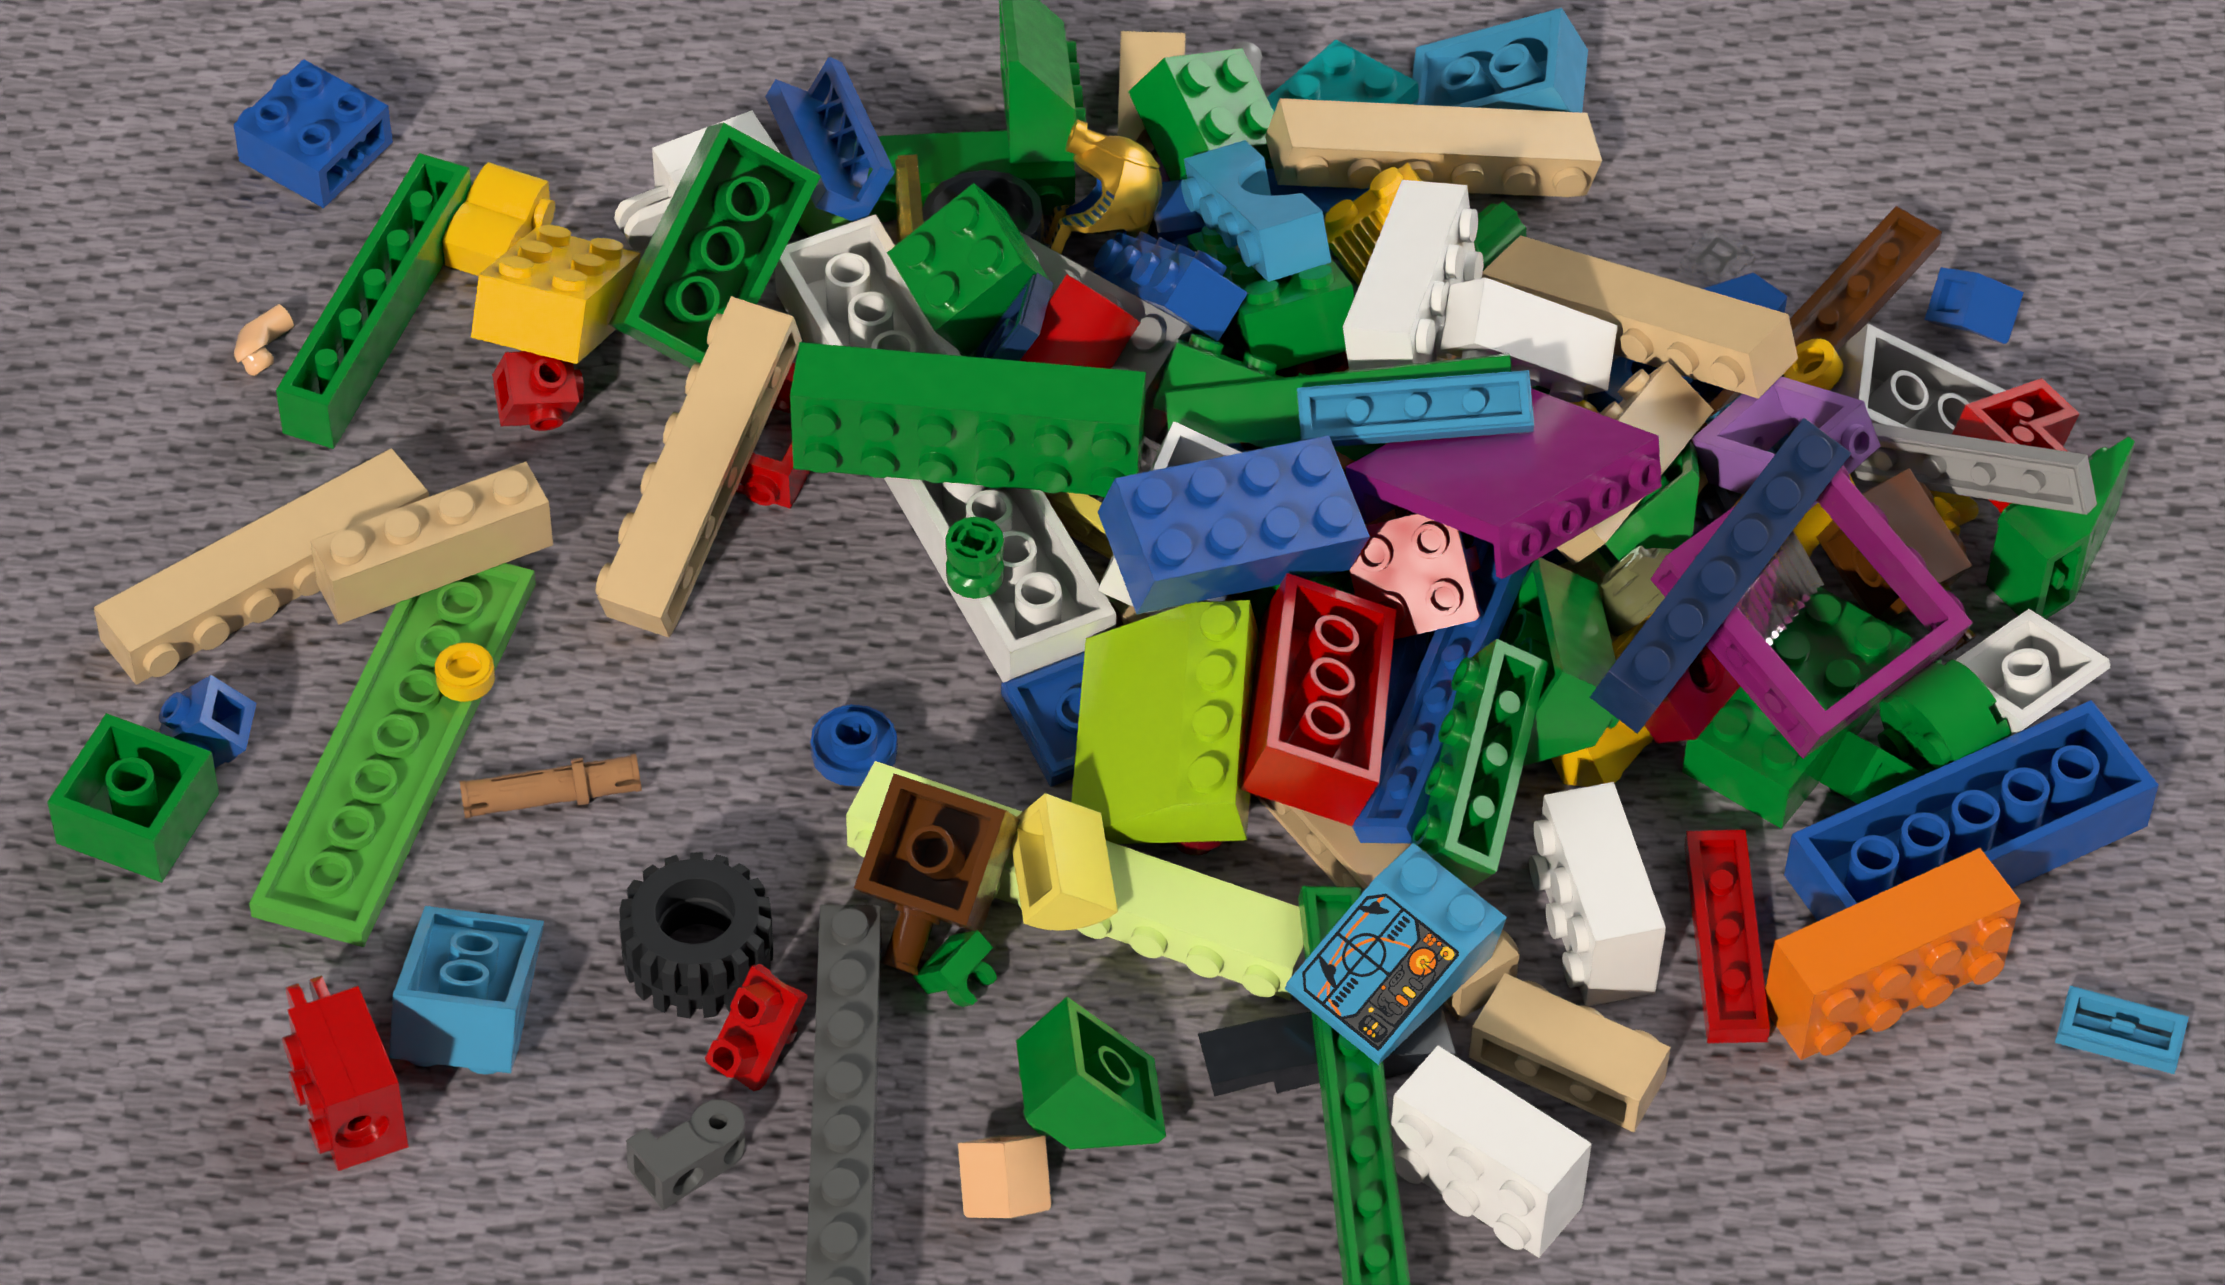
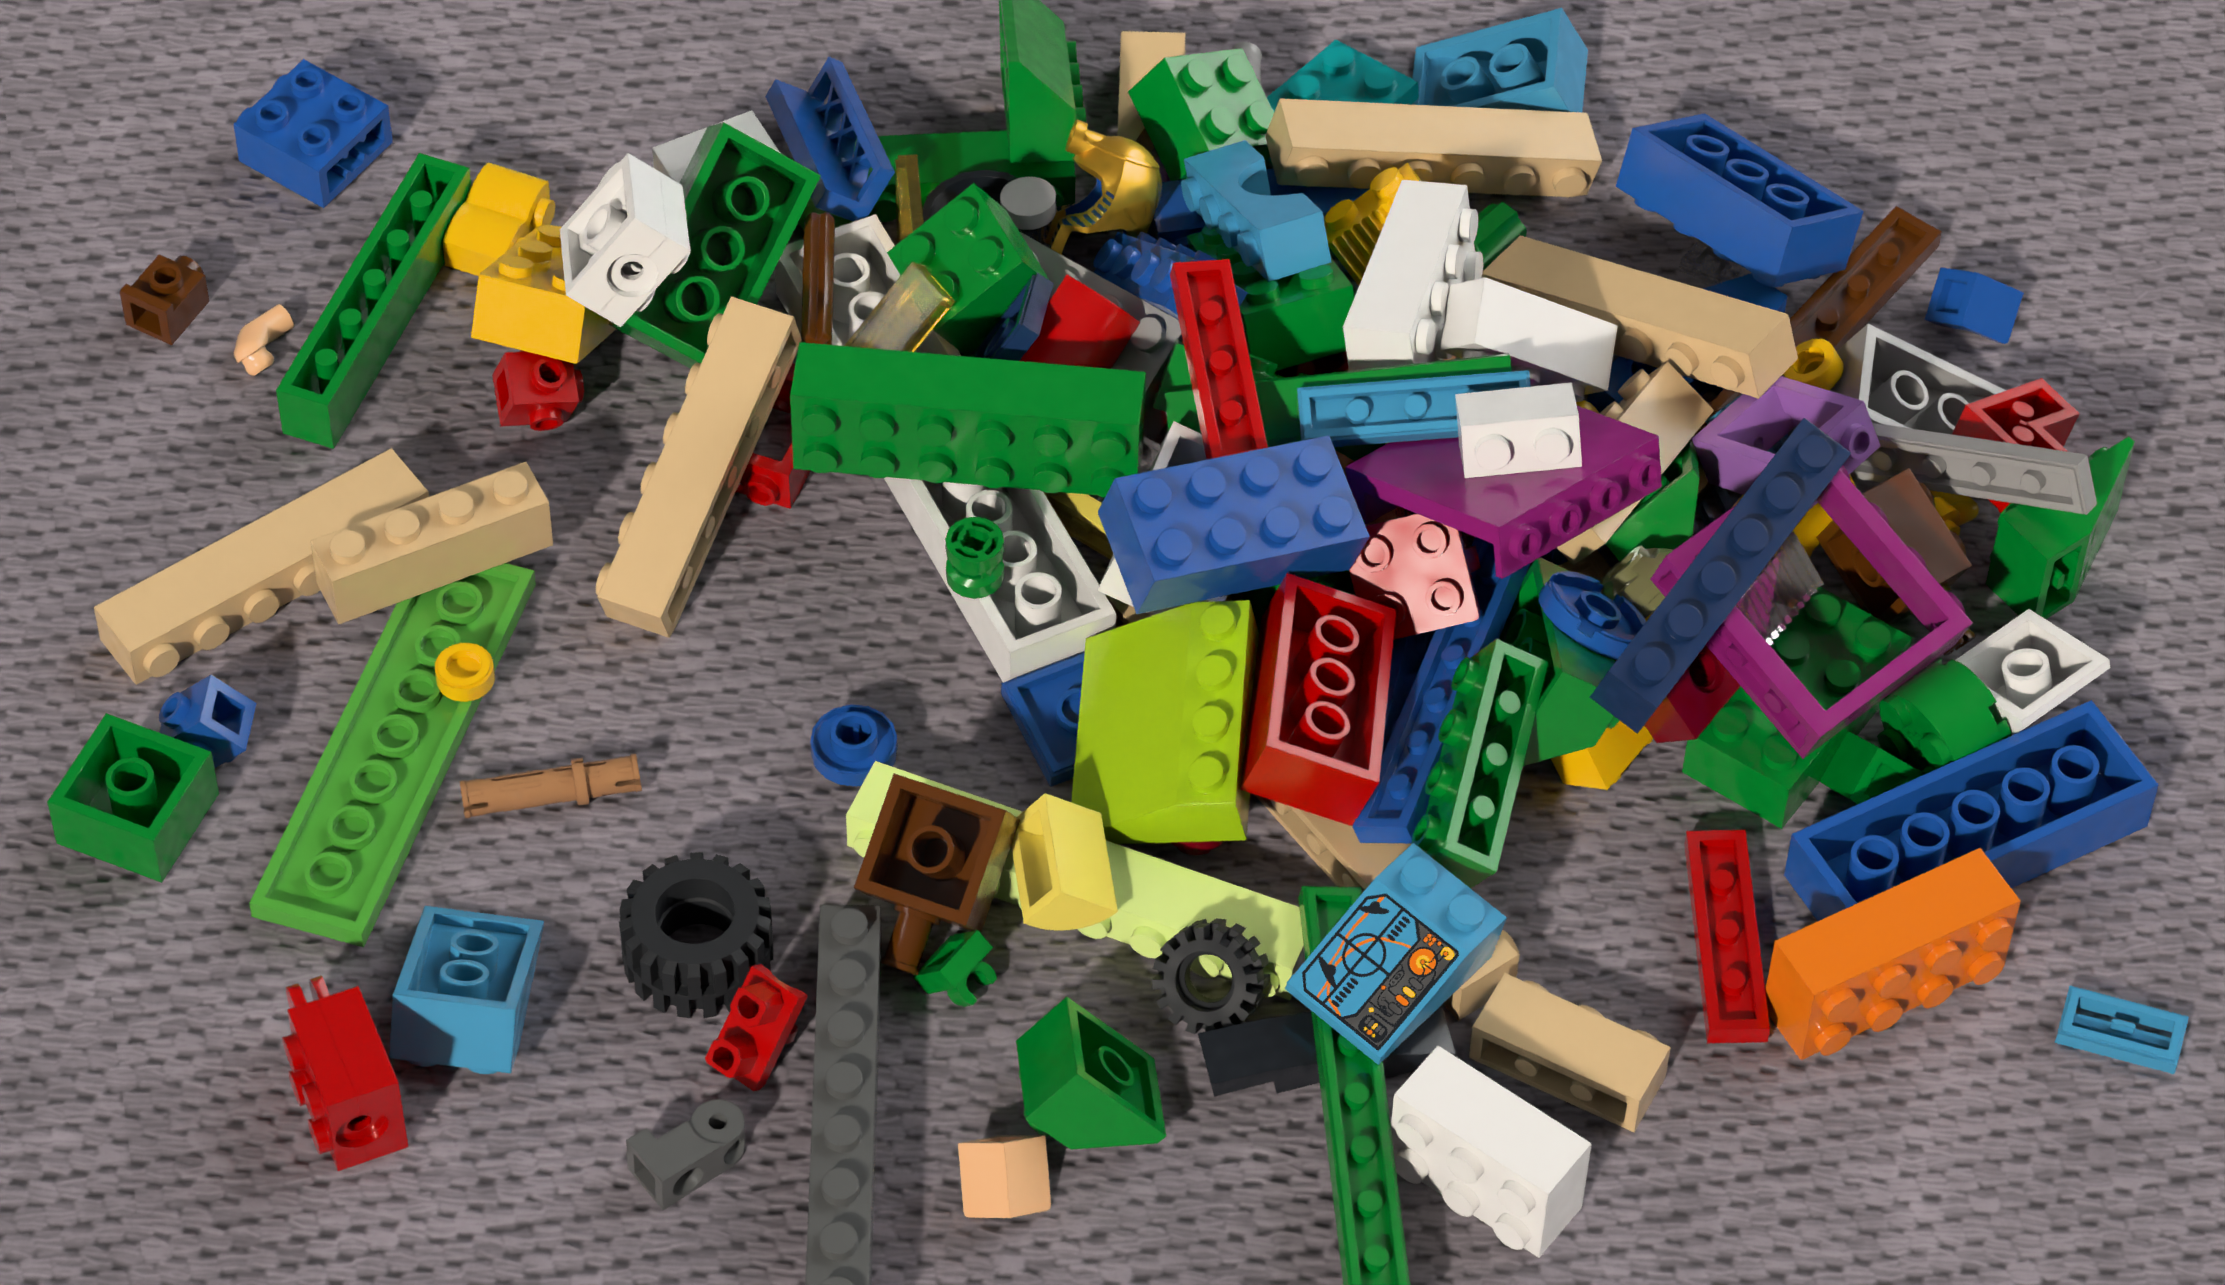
(165, 298): none -> reddish brown brick
(625, 240): none -> white brick
(818, 279): none -> reddish brown axle
(904, 313): none -> clear yellow tile
(1029, 202): none -> light grey tile
(1217, 357): none -> red plate
(1235, 951): none -> black tyre
(1518, 430): none -> white brick
(1589, 616): none -> blue tile
(1597, 895): white brick -> none
(1739, 200): none -> blue brick

